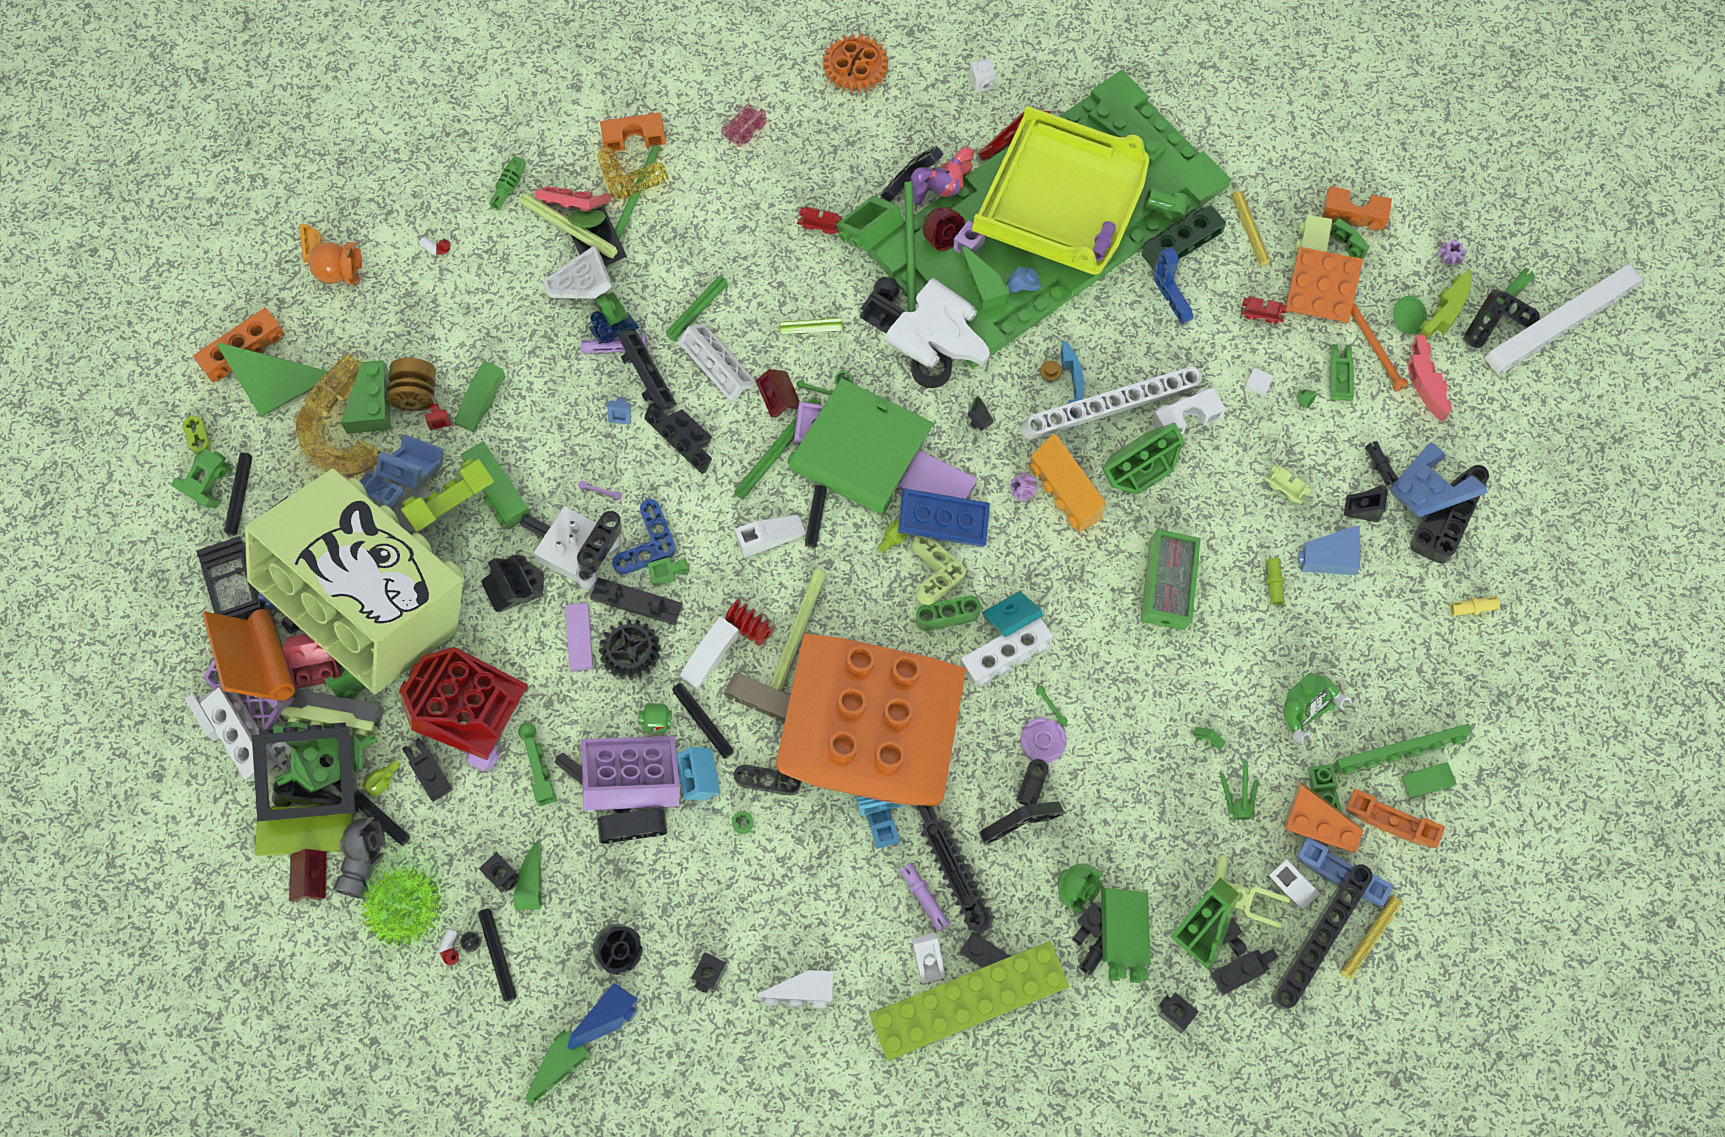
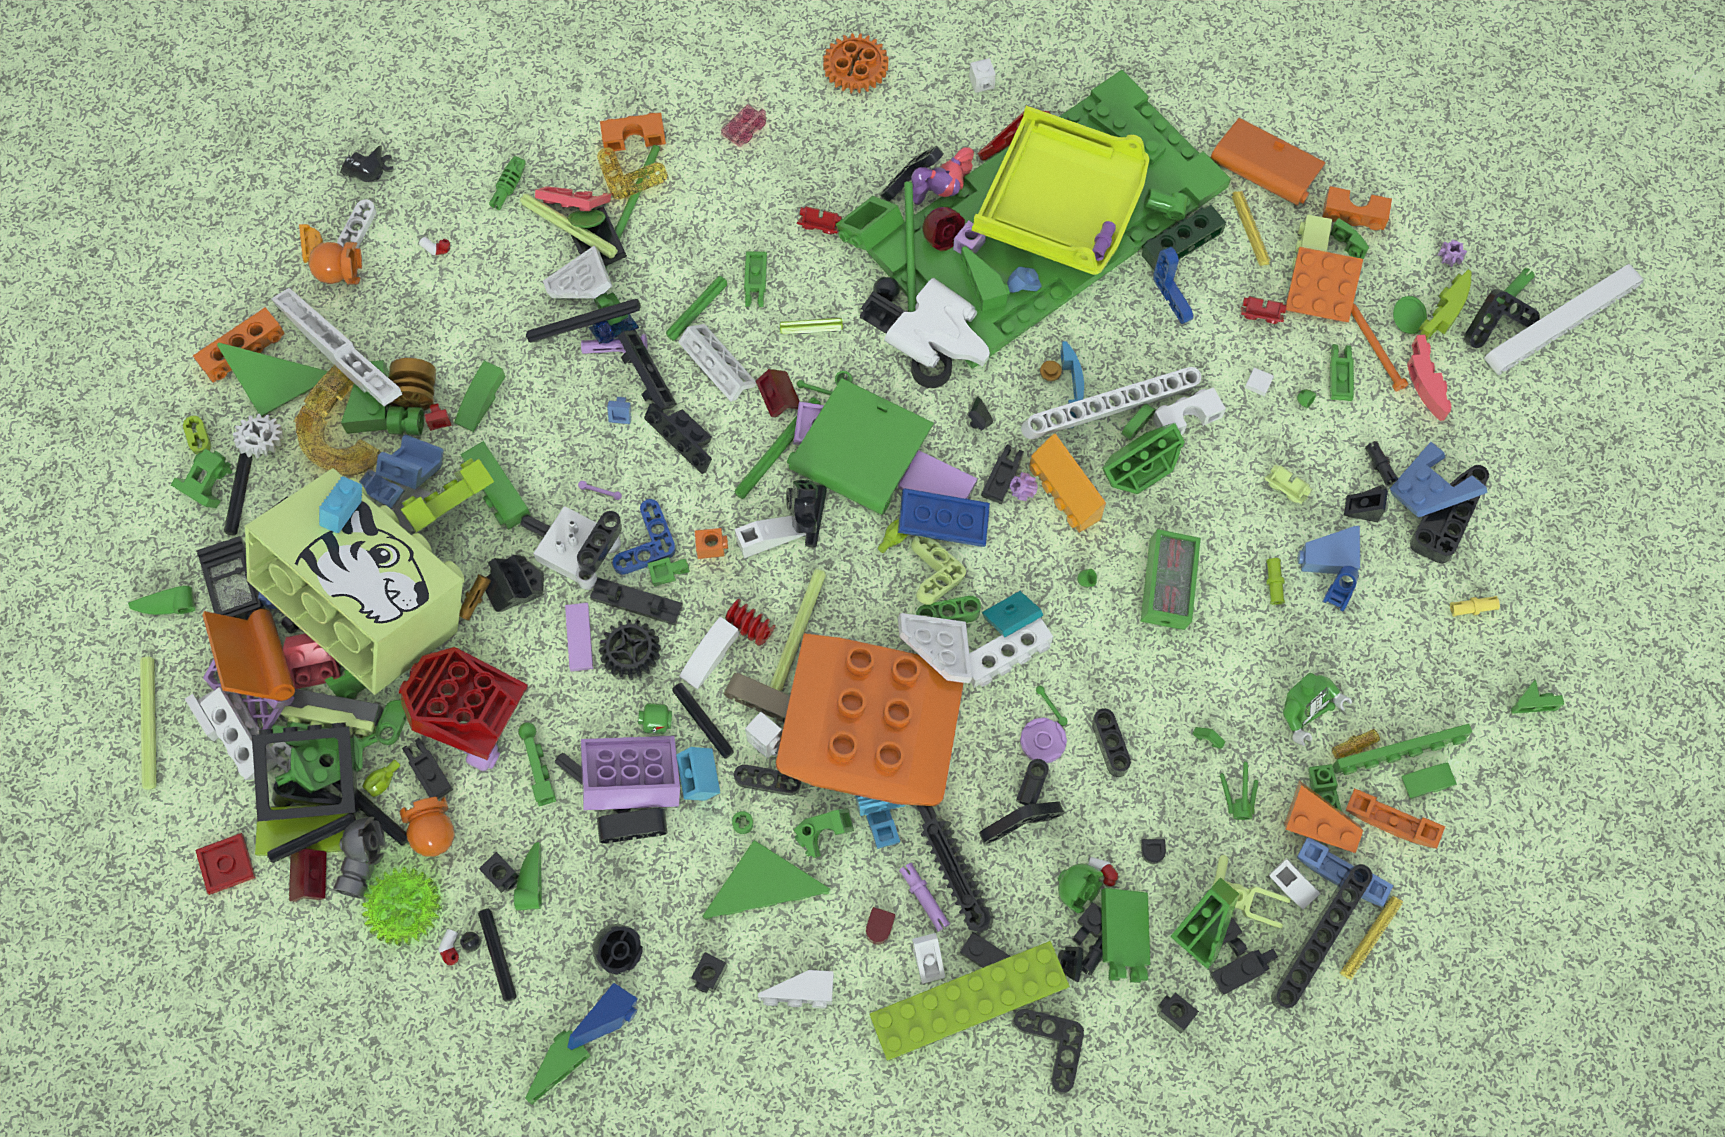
(148, 727): none -> yellowish green axle
(173, 600): none -> bright green piece
(225, 863): none -> red tile
(269, 436): none -> white gear
(310, 838): none -> black axle
(336, 347): none -> white slope
(340, 504): none -> medium azure brick
(355, 218): none -> white beam
(366, 167): none -> black helmet
(393, 718): none -> bright green piece
(404, 420): none -> bright green wheel
(429, 829): none -> orange tile
(474, 597): none -> pearl gold pin
(583, 320): none -> black axle
(702, 537): none -> orange brick
(755, 276): none -> bright green hinge
(762, 881): none -> bright green tile
(764, 735): none -> white brick
(801, 505): none -> black piece
(835, 820): none -> bright green tile
(879, 926): none -> dark red piece
(940, 643): none -> white plate
(1001, 476): none -> black hinge
(1059, 1035): none -> black beam
(1072, 962): none -> black piece
(1087, 578): none -> bright green hinge
(1109, 872): none -> red arm
(1112, 732): none -> black beam
(1138, 421): none -> bright green beam
(1153, 850): none -> black tile
(1267, 161): none -> orange door
(1341, 591): none -> blue piece
(1355, 744): none -> clear yellow pin
(1532, 702): none -> bright green slope

